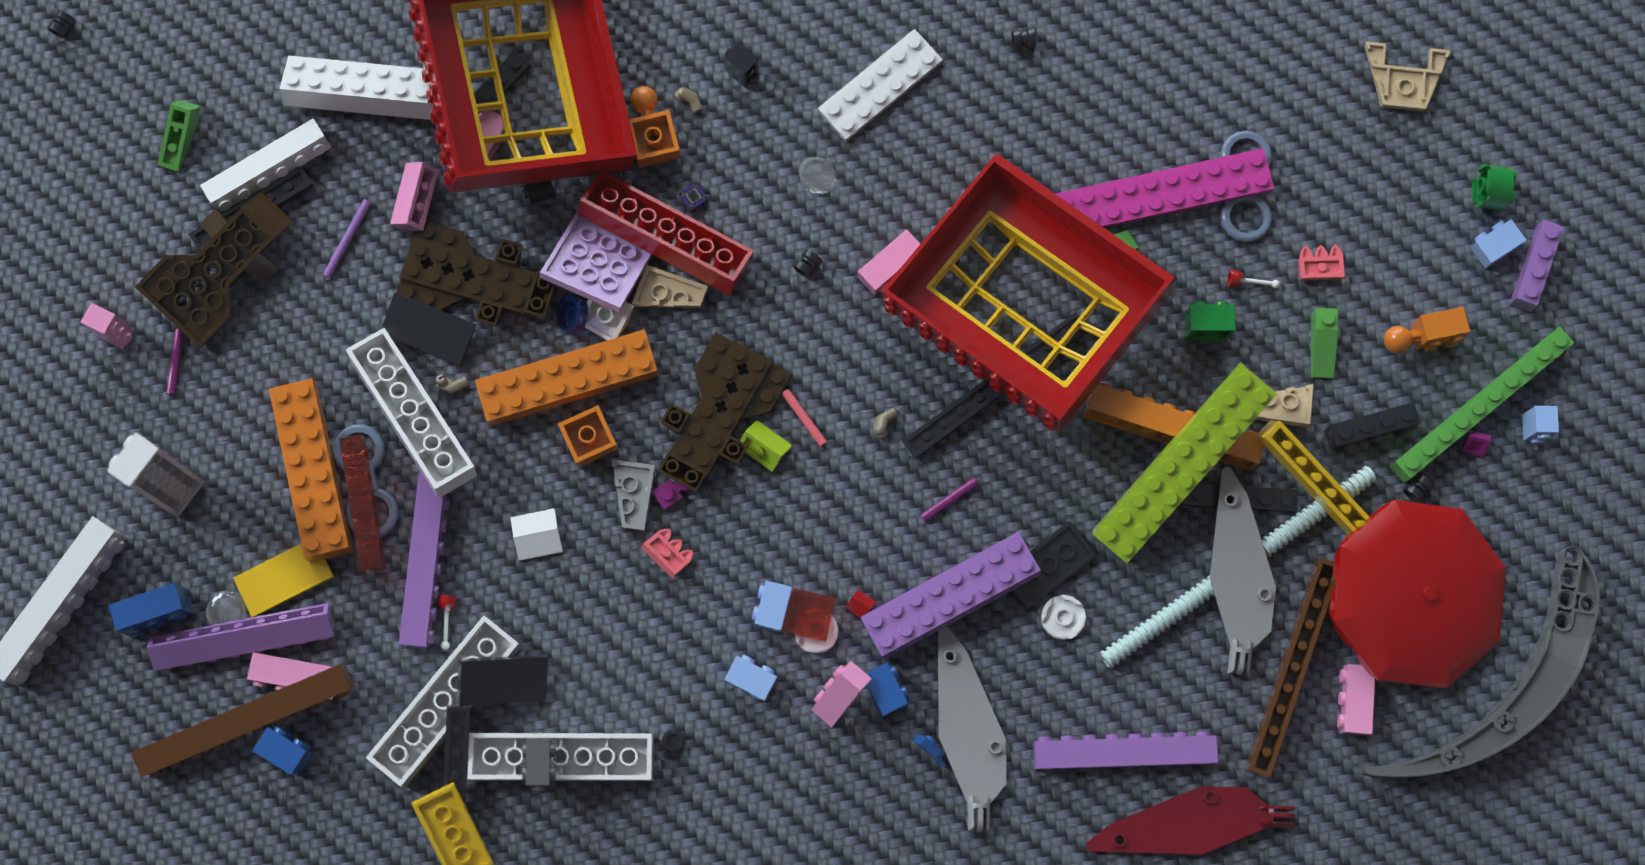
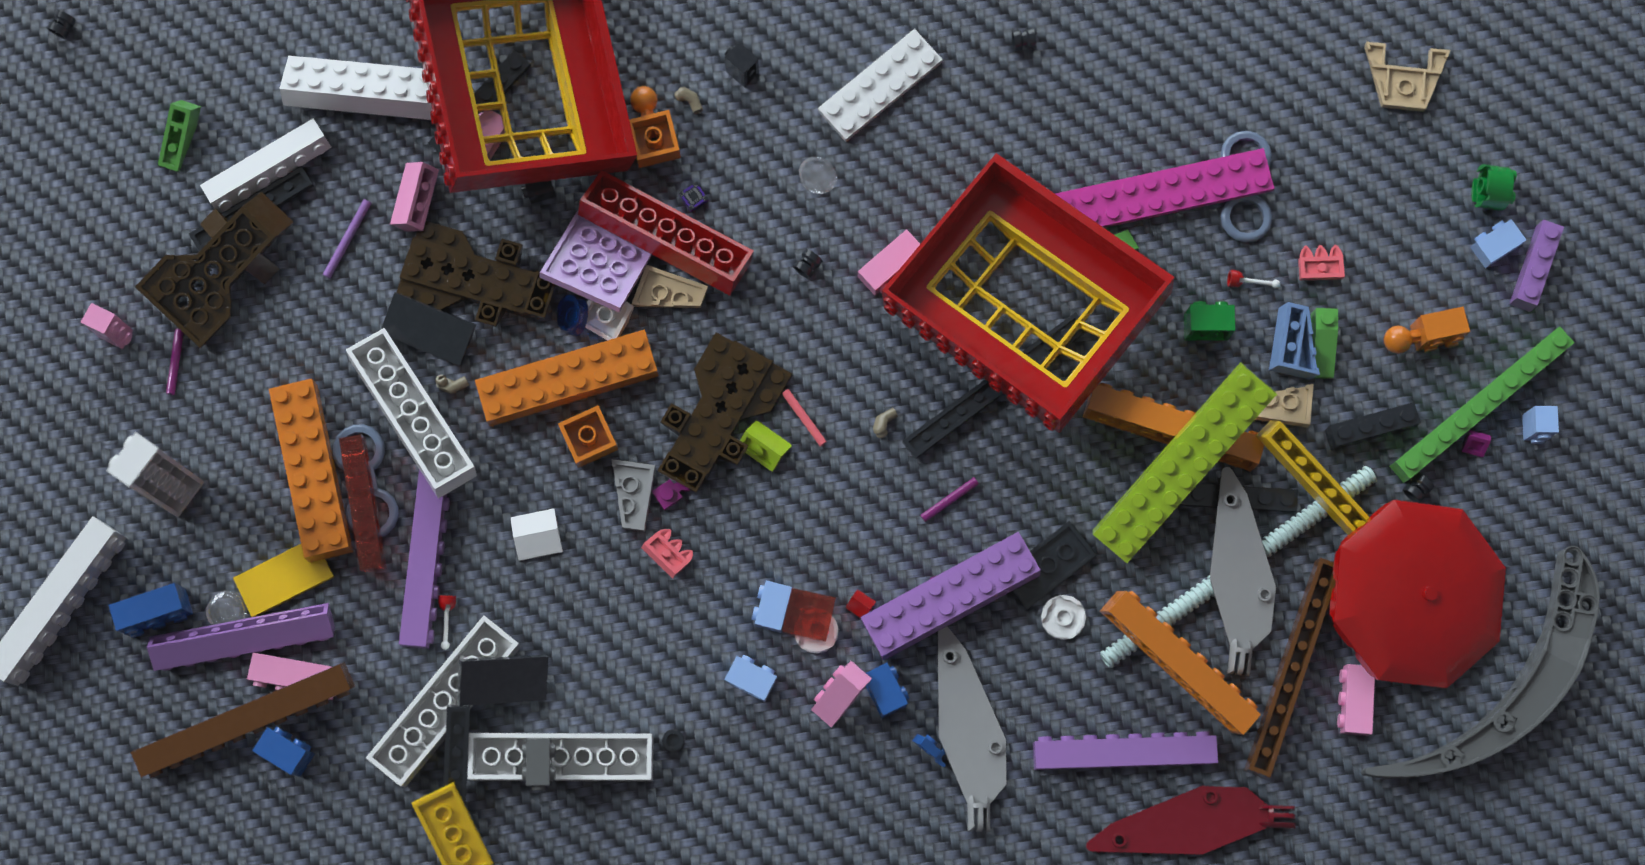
(1181, 662): none -> orange brick
(1293, 343): none -> medium blue wedge

